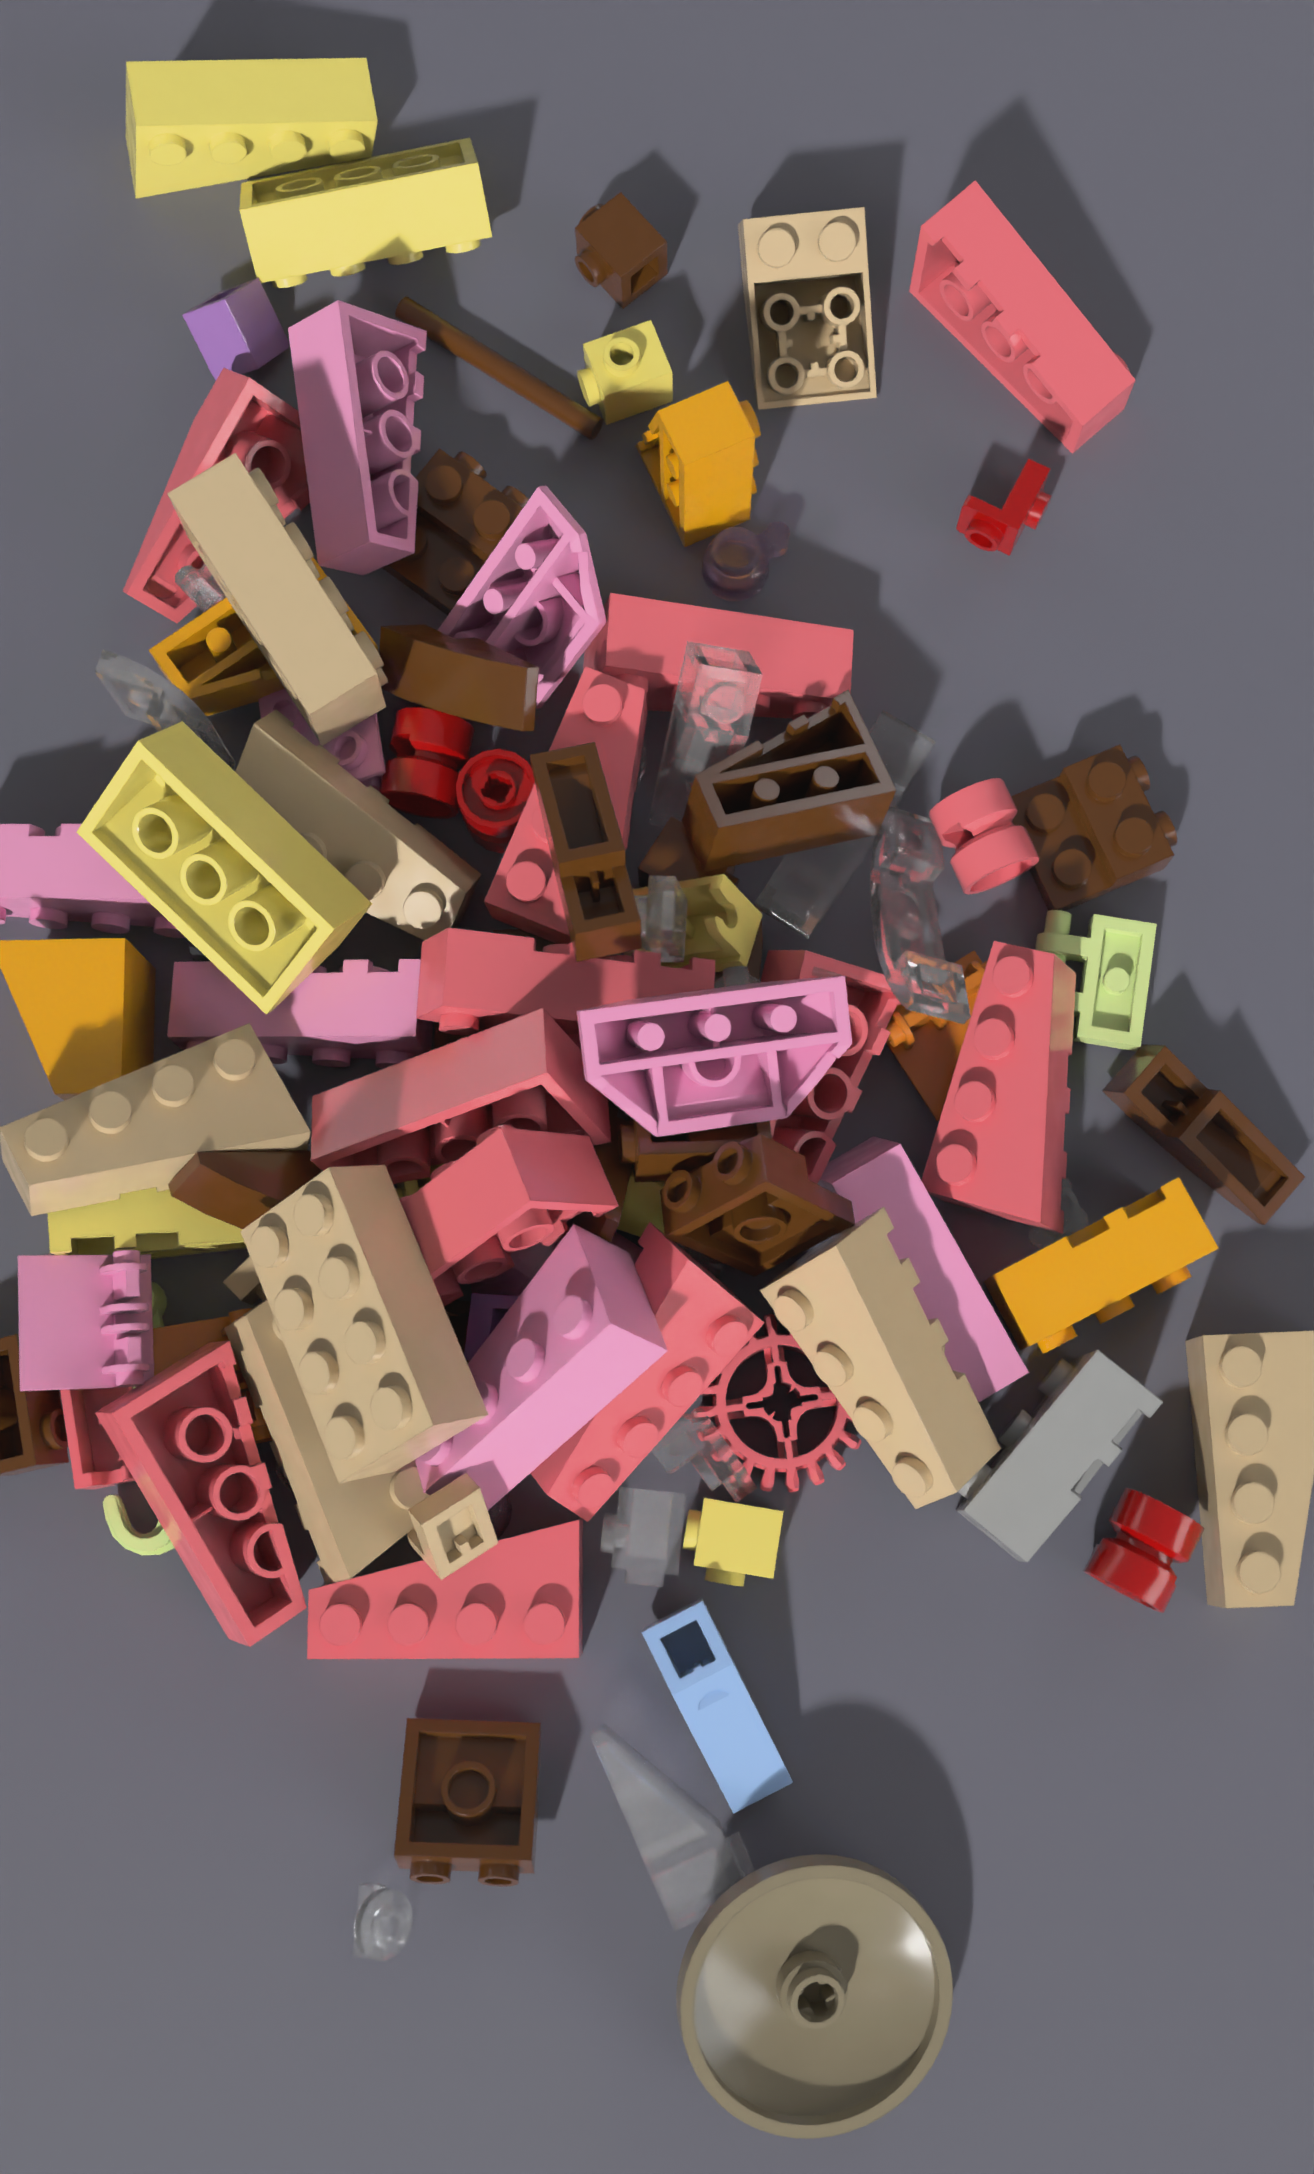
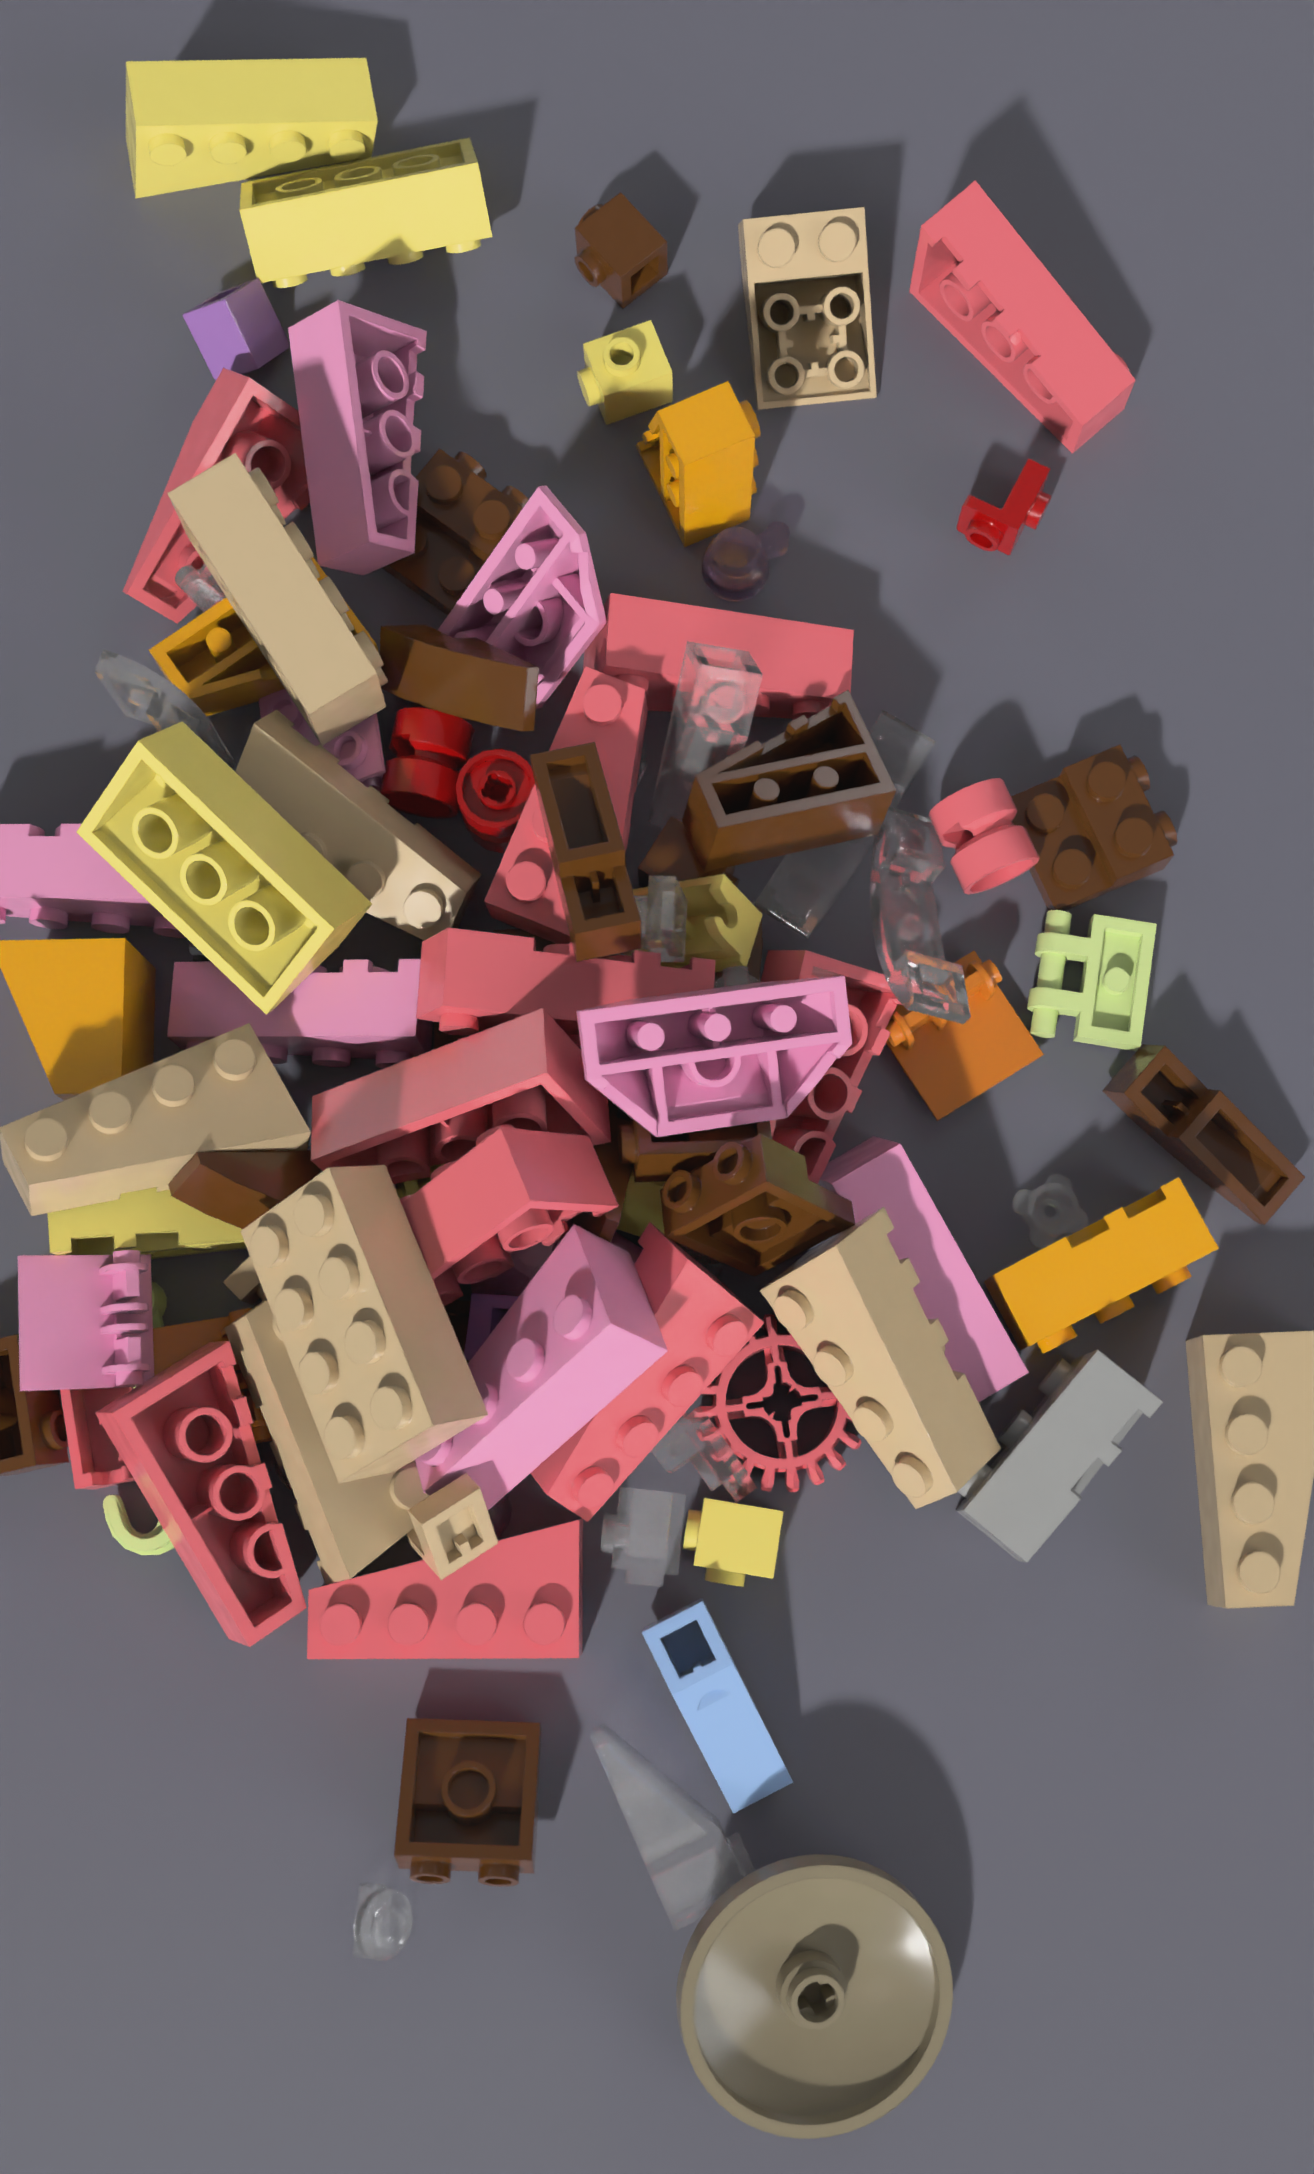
(500, 368): reddish brown bar -> none
(1010, 1094): coral wedge -> none
(1145, 1546): red wheel -> none

